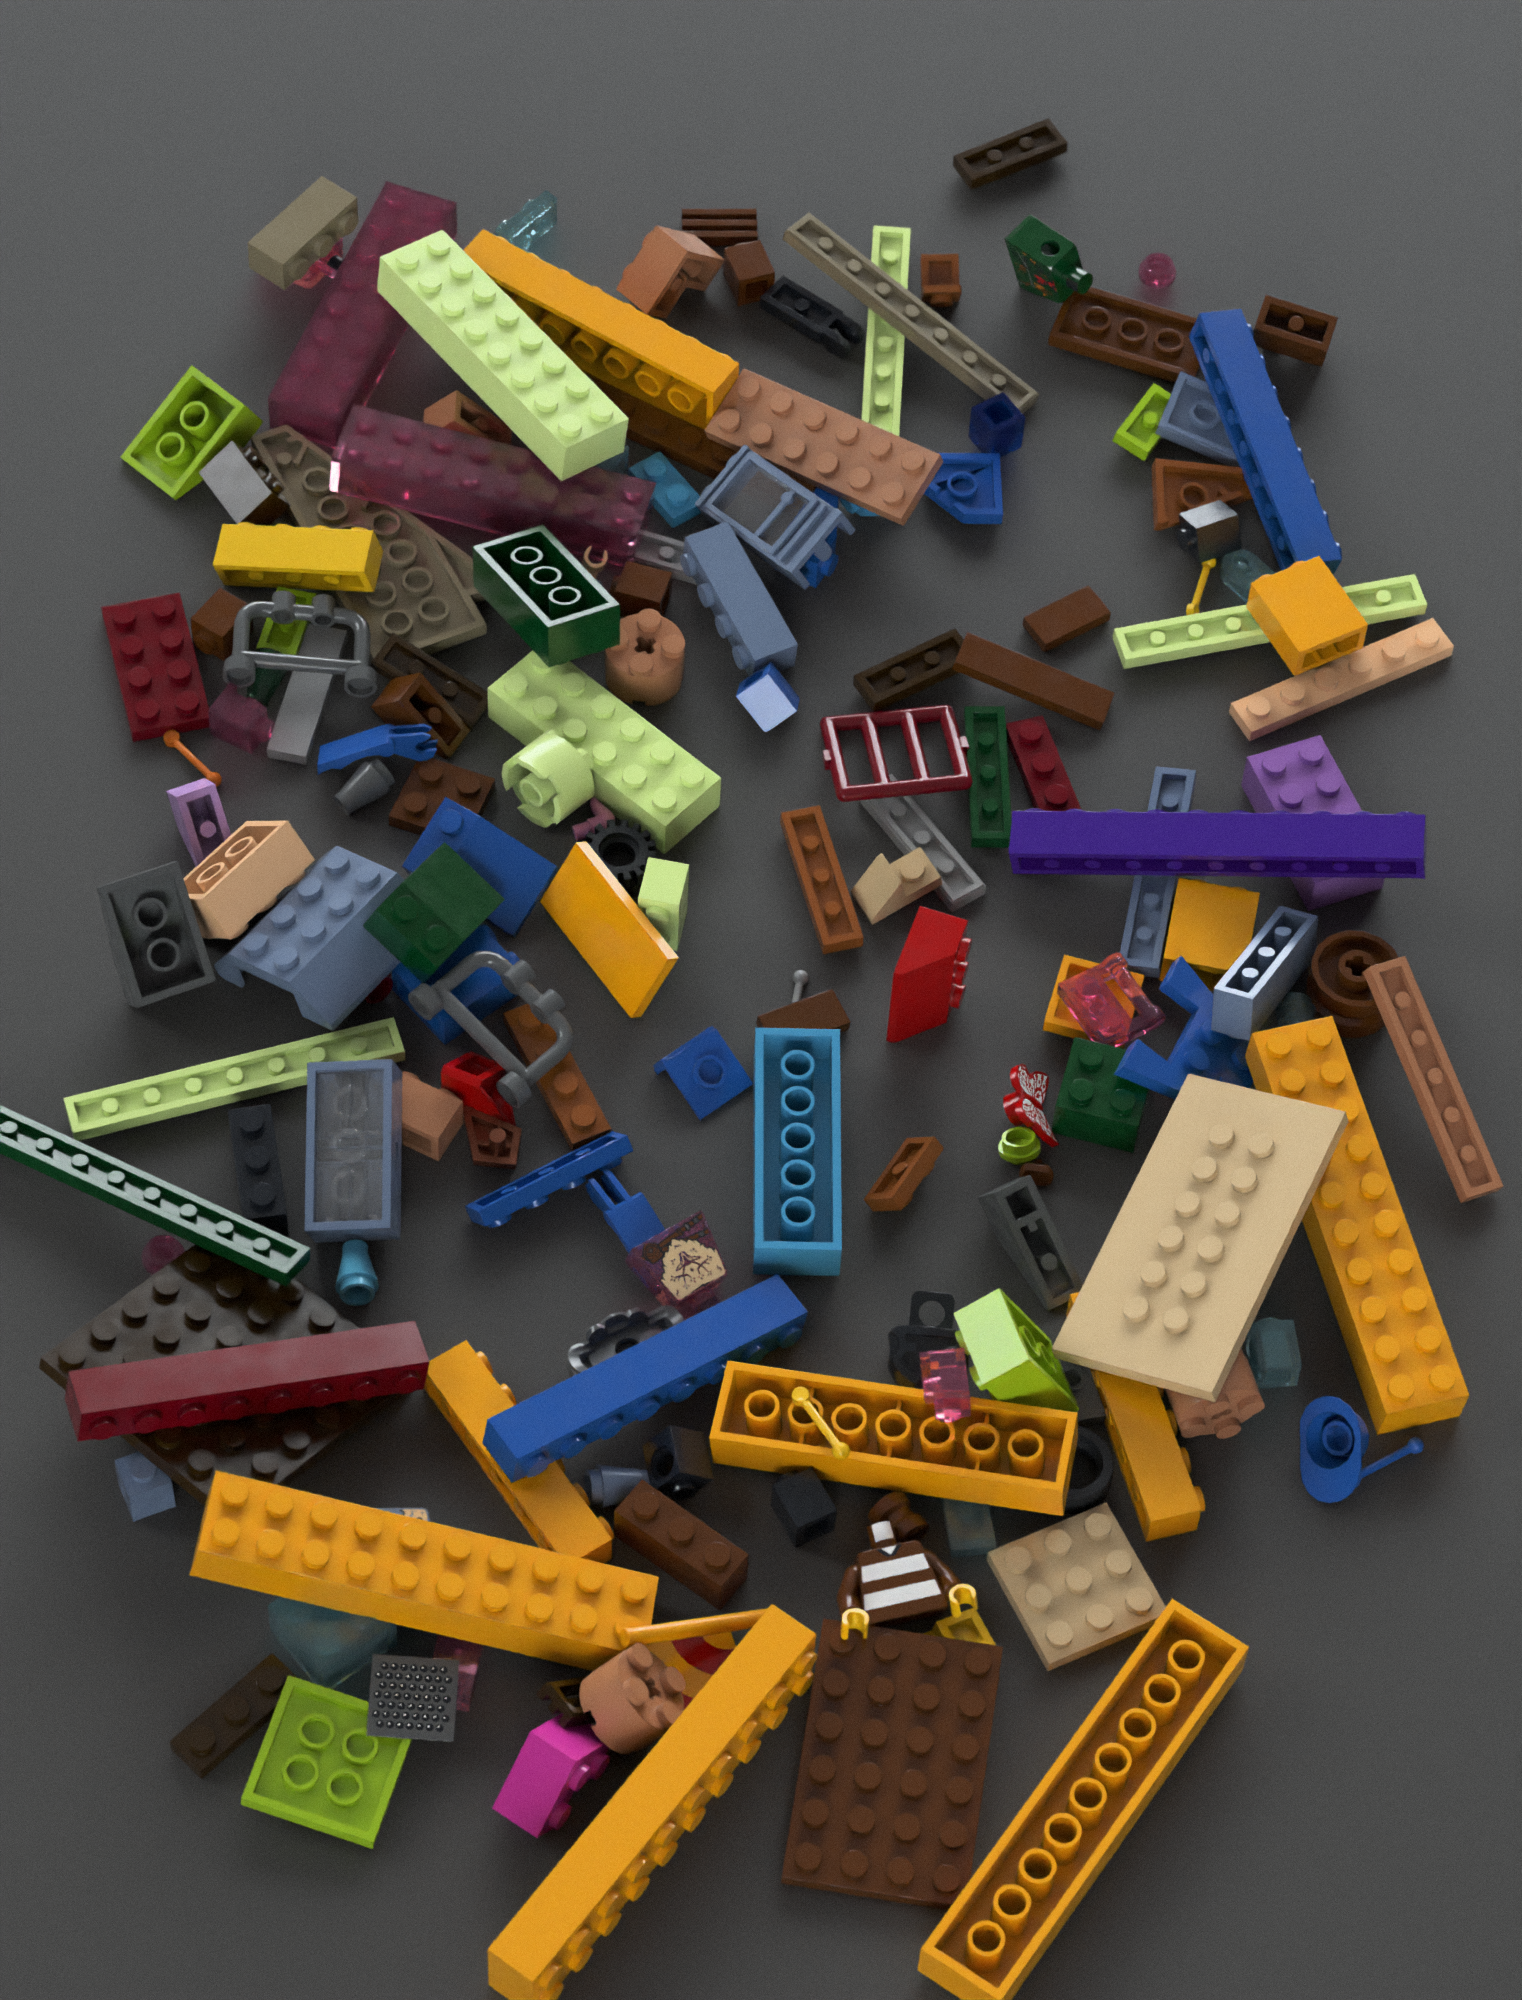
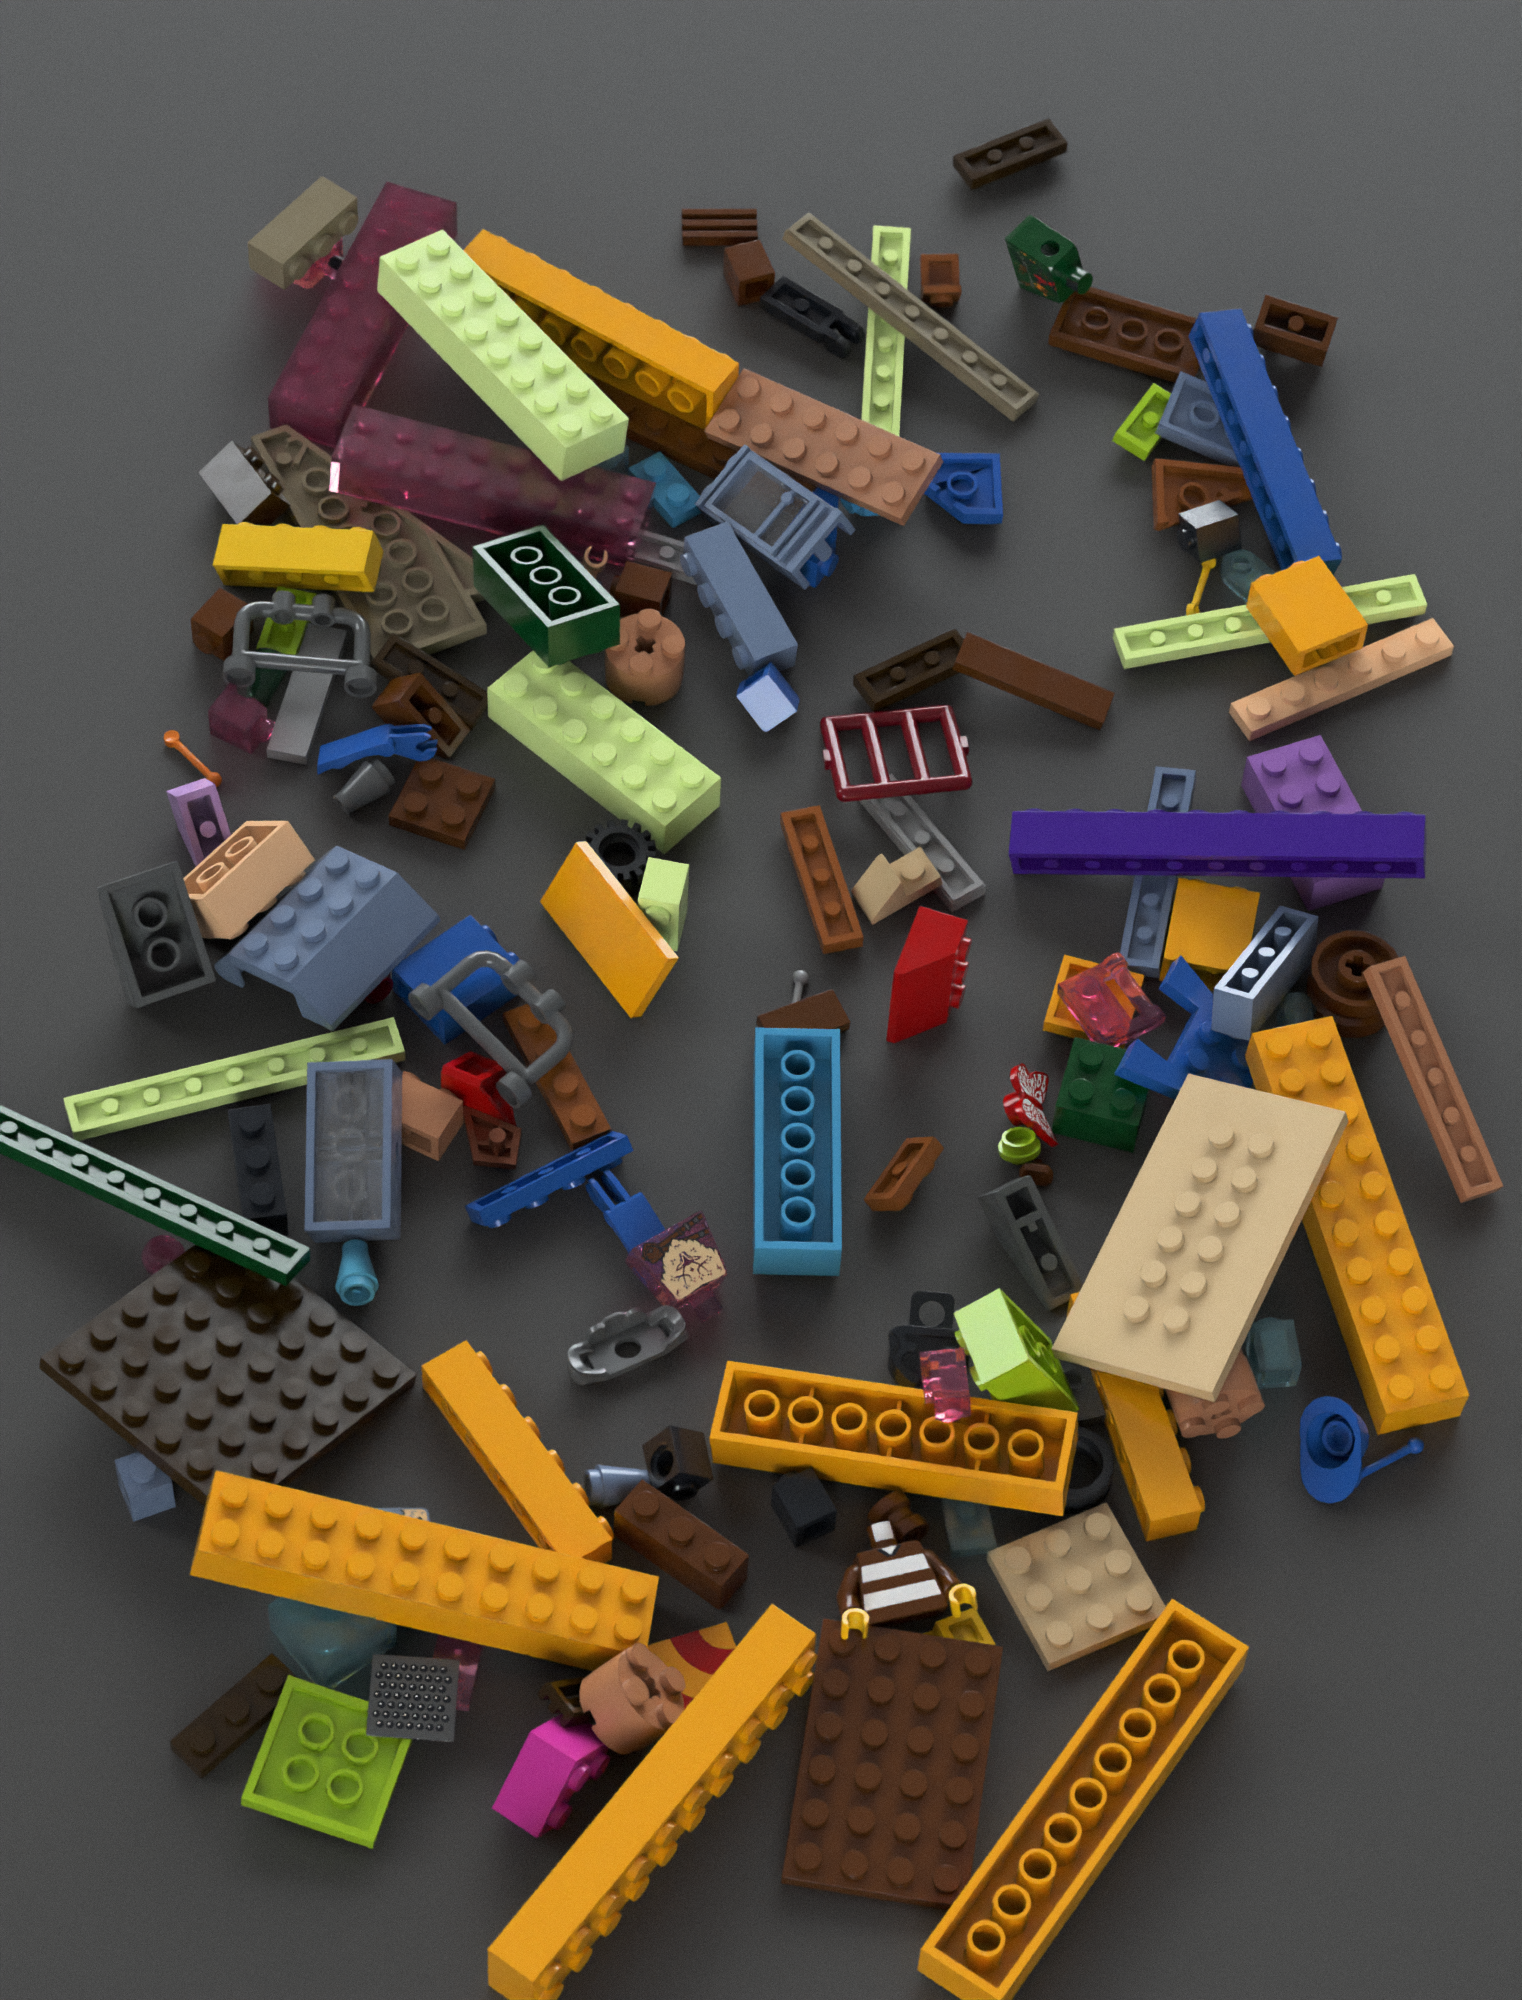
(156, 666): dark red plate -> none
(189, 433): lime slope -> none
(246, 1381): dark red brick -> none
(433, 912): dark green slope -> none
(468, 417): nougat slope -> none
(497, 857): blue slope -> none
(531, 222): clear light blue plate -> none
(549, 778): yellowish green brick -> none
(602, 815): bright pink animal -> none
(643, 1379): blue brick -> none
(664, 269): nougat brick -> none
(690, 1628): light orange bar -> none
(705, 1072): blue piece -> none
(802, 1398): yellow hinge -> none
(988, 764): dark green plate -> none
(996, 426): clear blue brick -> none
(1040, 765): dark red plate -> none
(1066, 618): reddish brown tile -> none
(1157, 271): clear pink plate -> none

